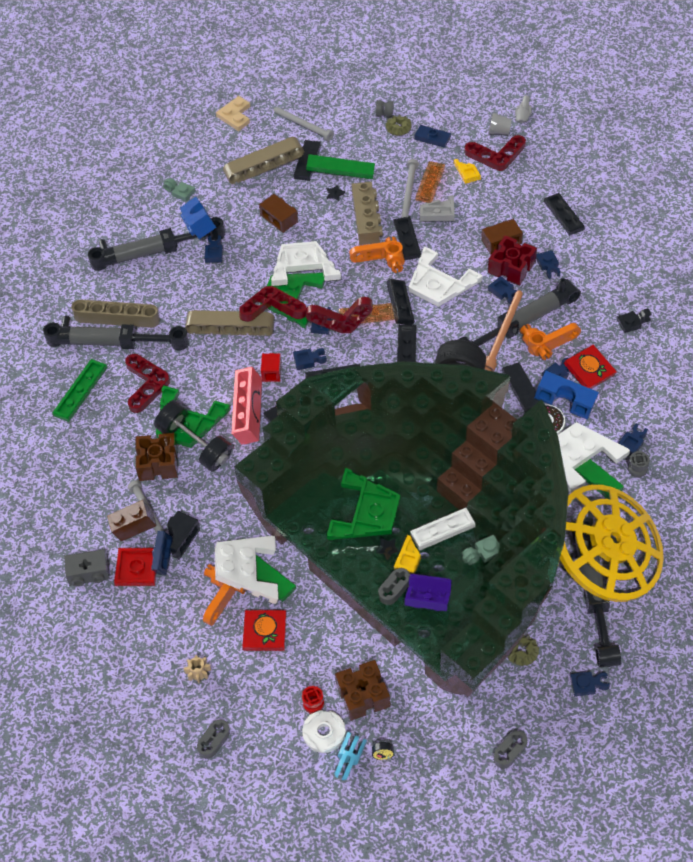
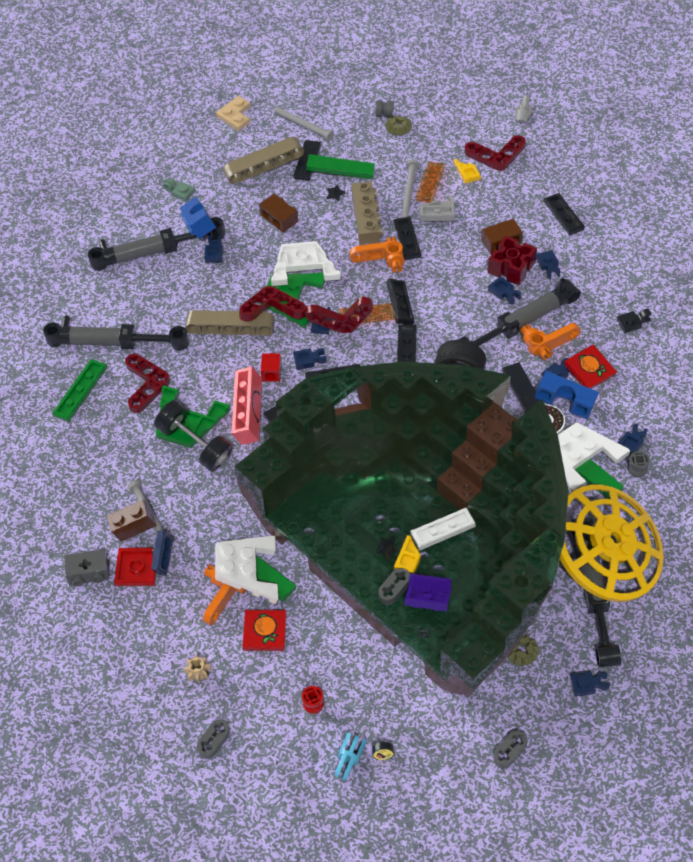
(115, 313): dark tan beam -> none
(156, 457): reddish brown brick -> none
(184, 530): black arch -> none
(328, 742): white tile -> none
(367, 679): reddish brown brick -> none
(374, 510): green wing -> none
(432, 136): dark blue plate -> none
(437, 286): white wing -> none
(485, 548): sand green plate -> none
(491, 359): nougat piece -> none
(499, 125): light grey piece -> none

